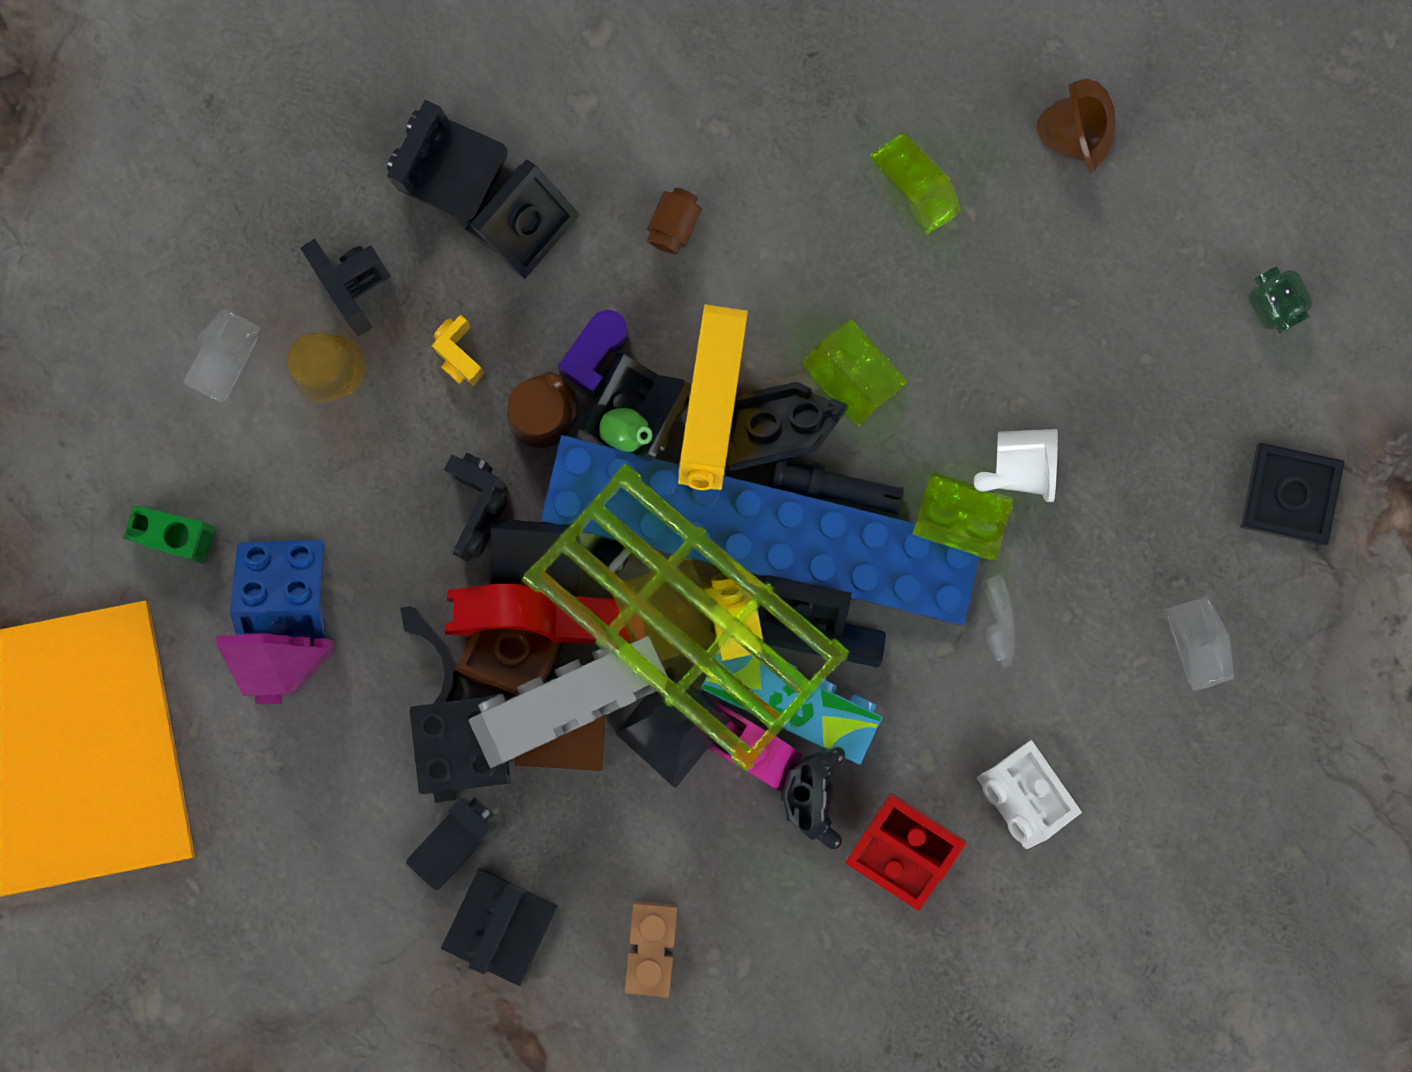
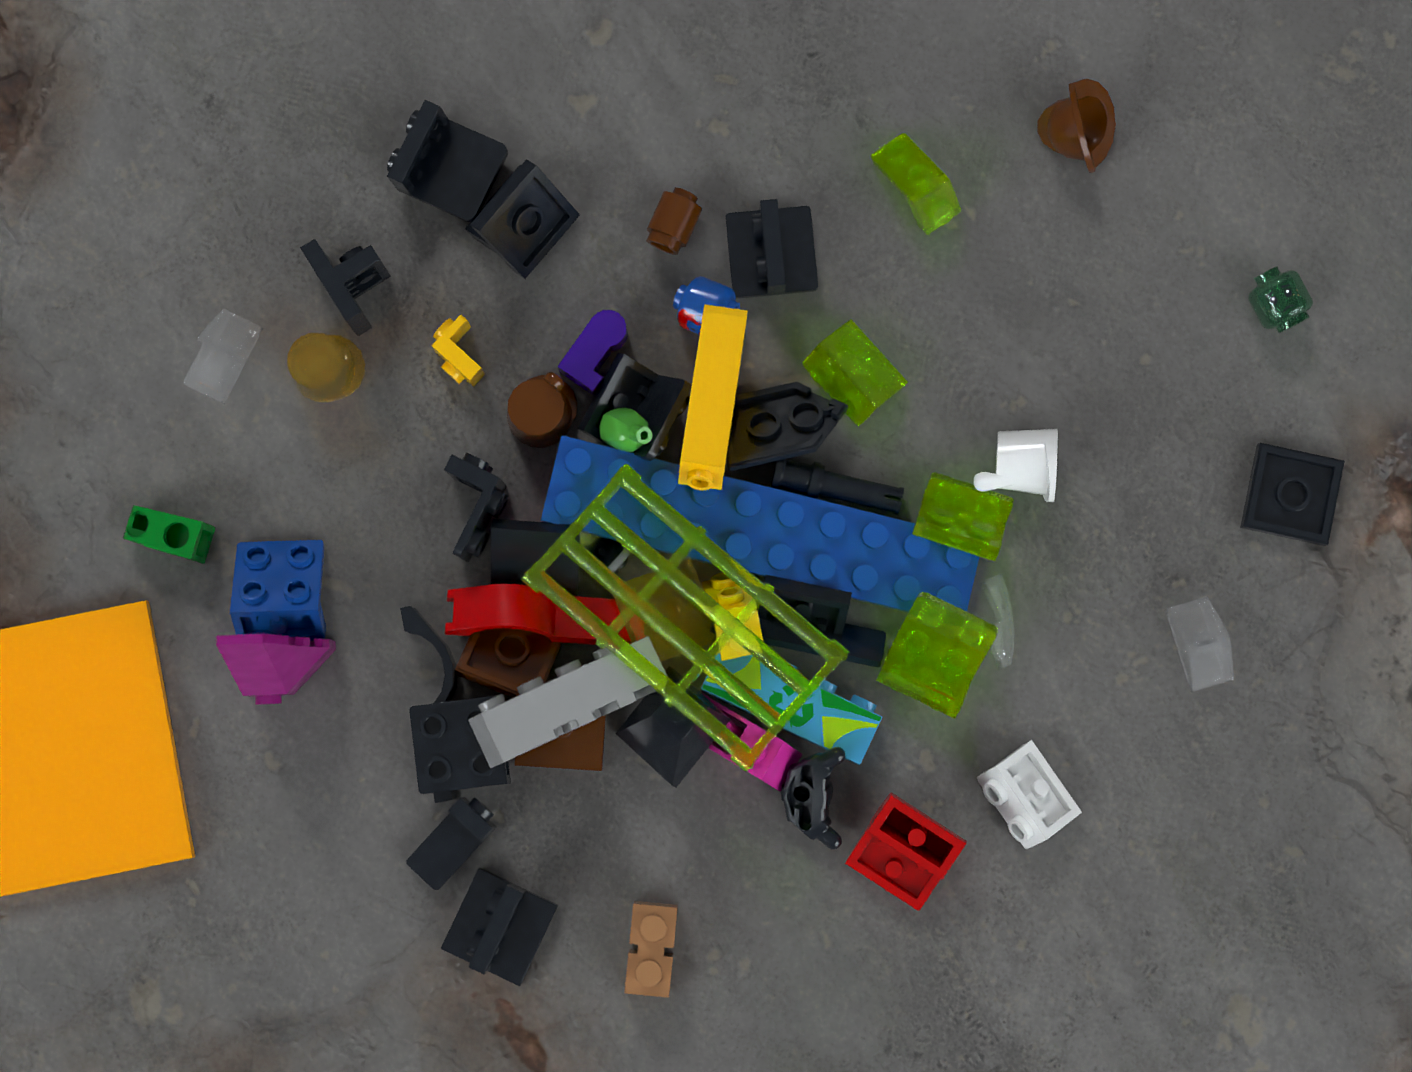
(691, 300): none -> blue head
(771, 250): none -> black bracket
(937, 653): none -> clear neon green bracket

